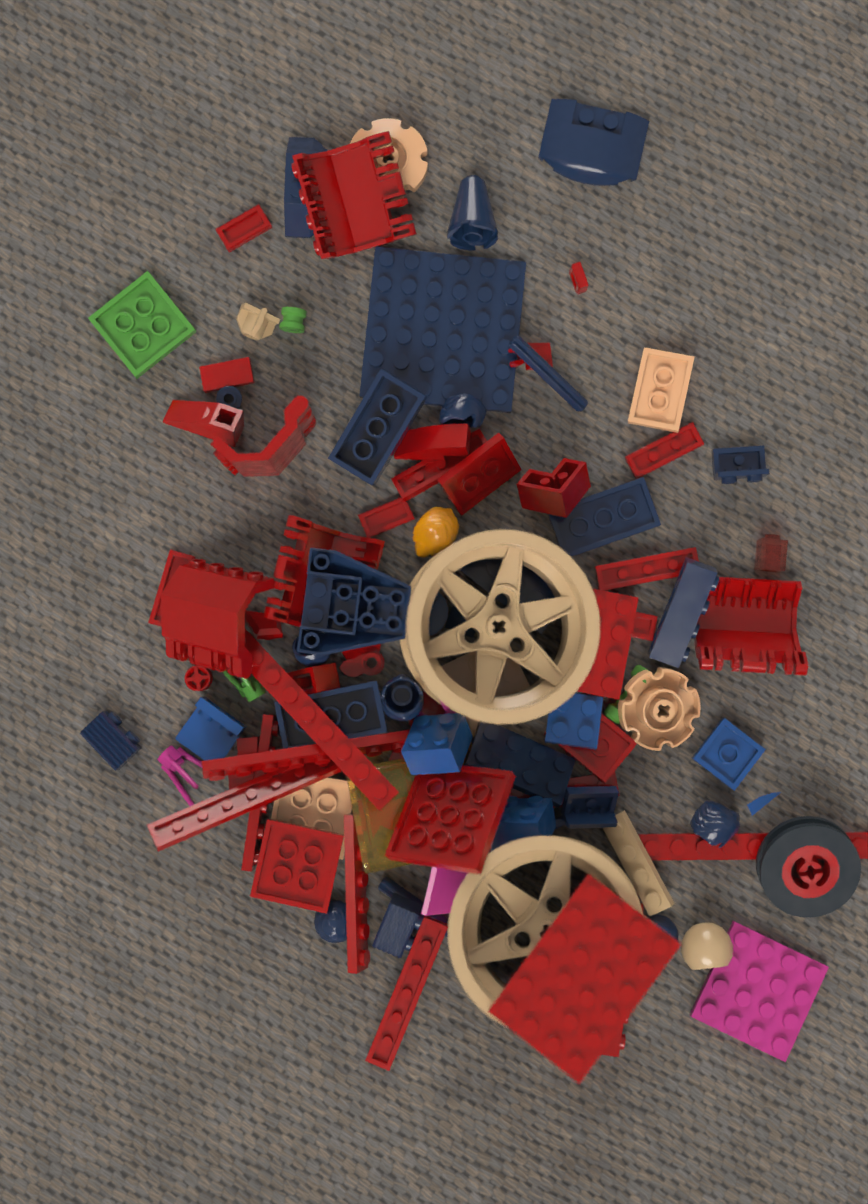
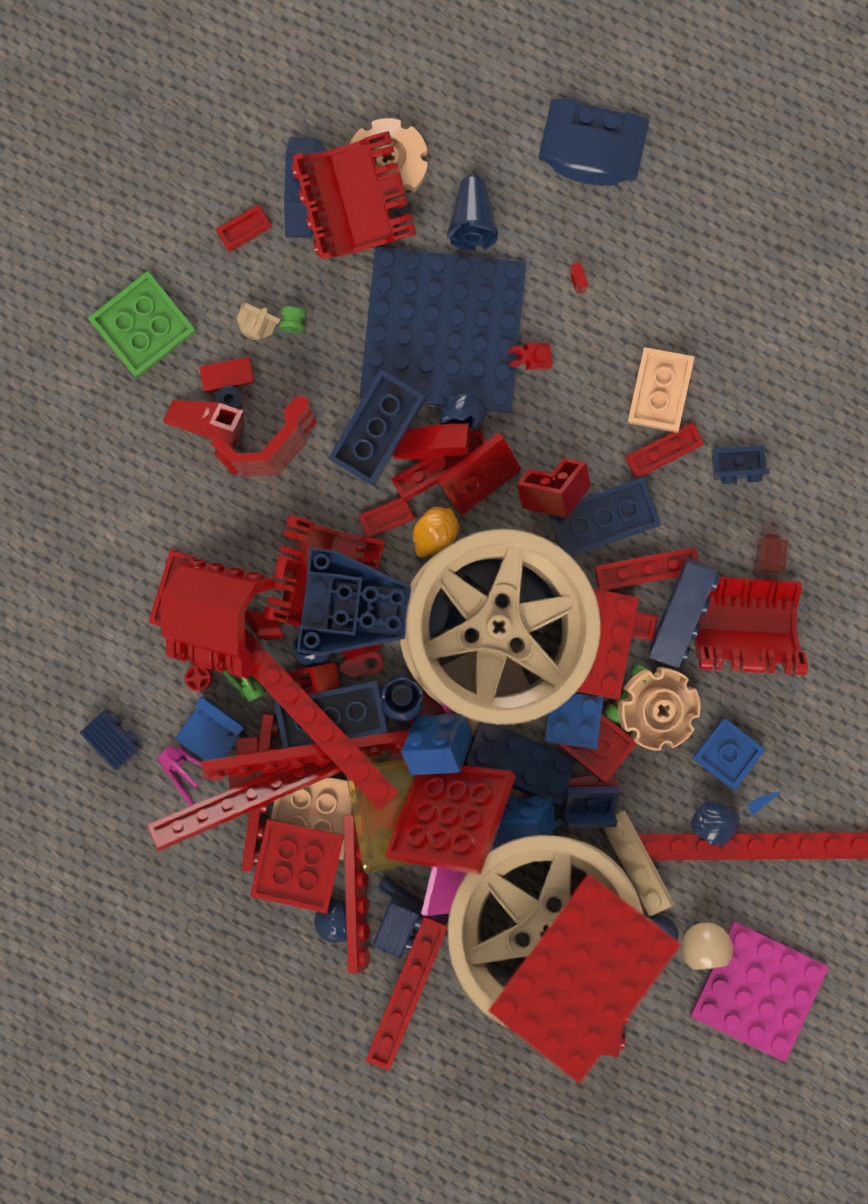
(548, 373): dark blue axle -> none
(817, 890): black wheel -> none

